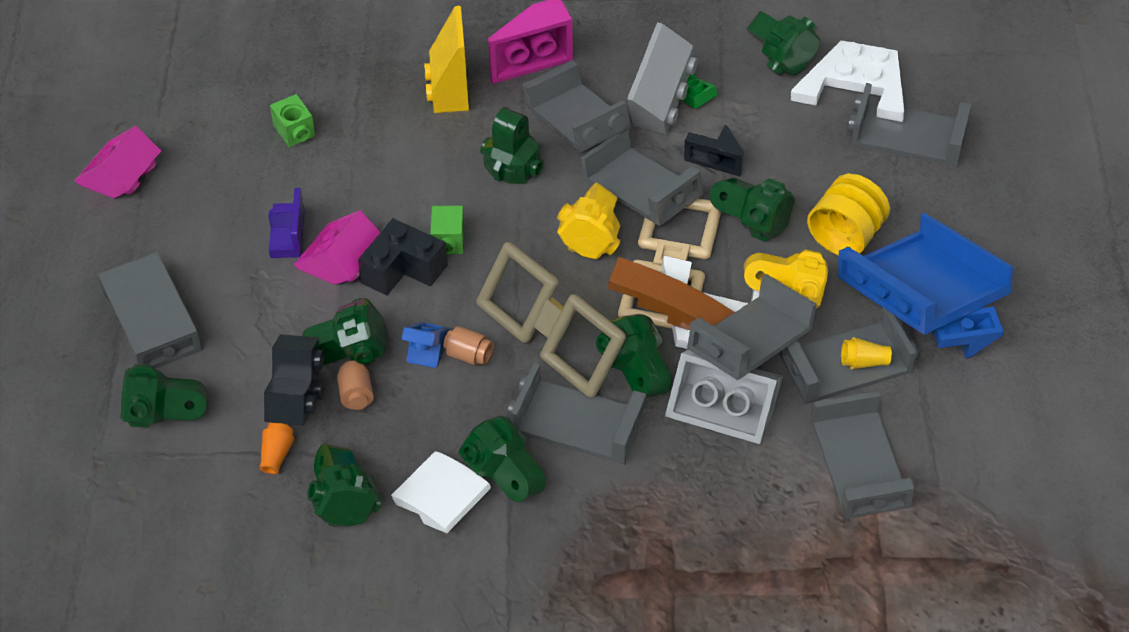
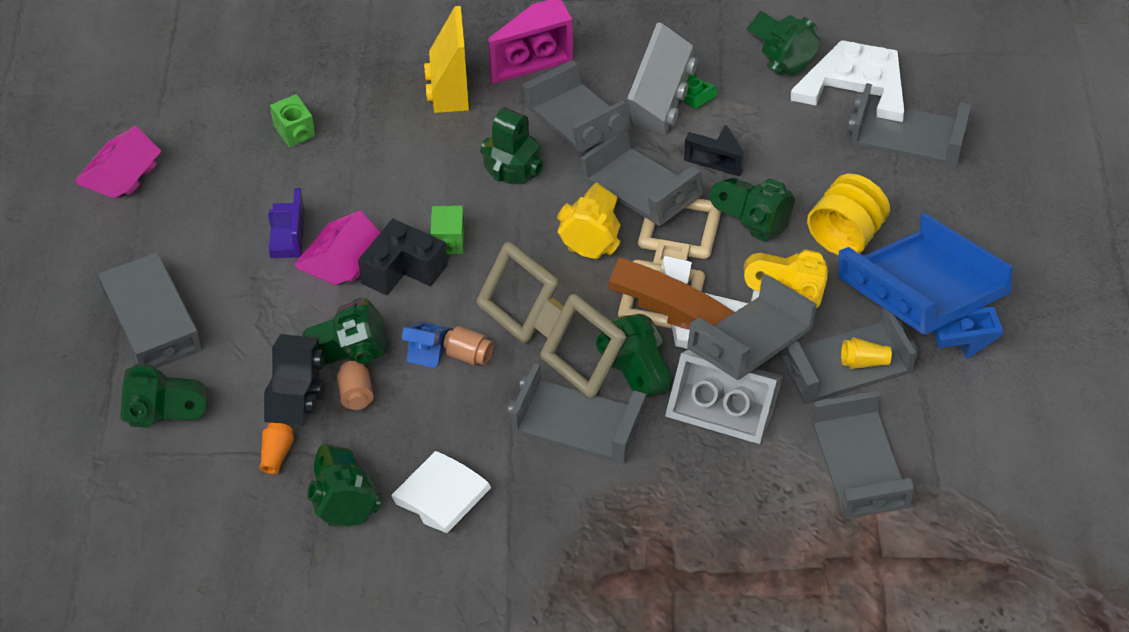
(498, 452): dark green piece -> none

